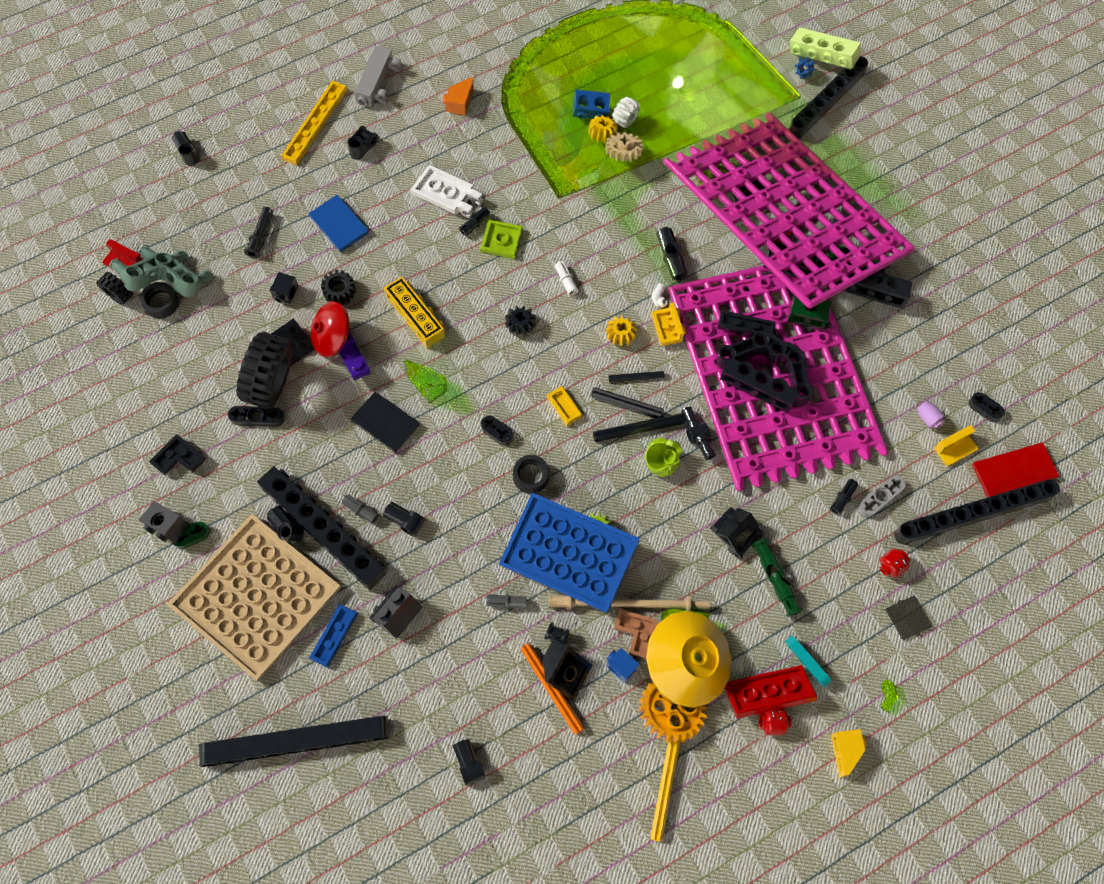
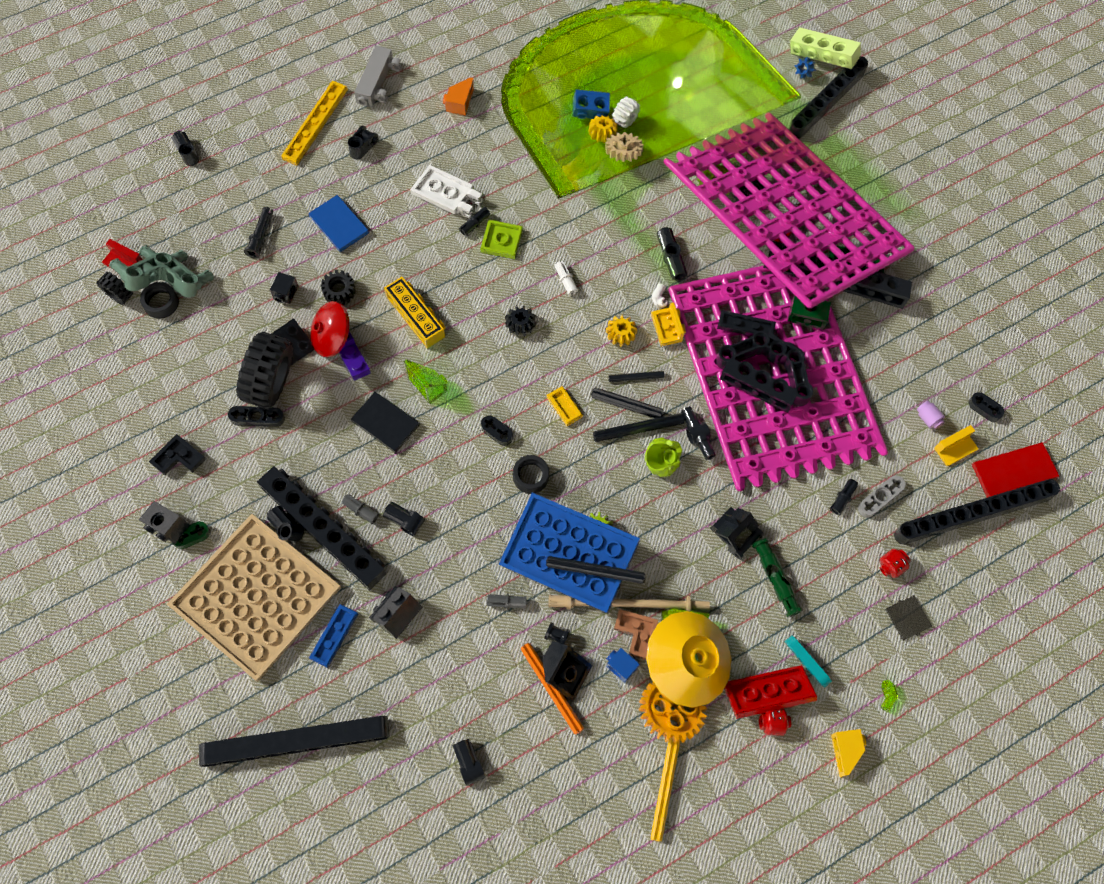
(596, 569): none -> black axle

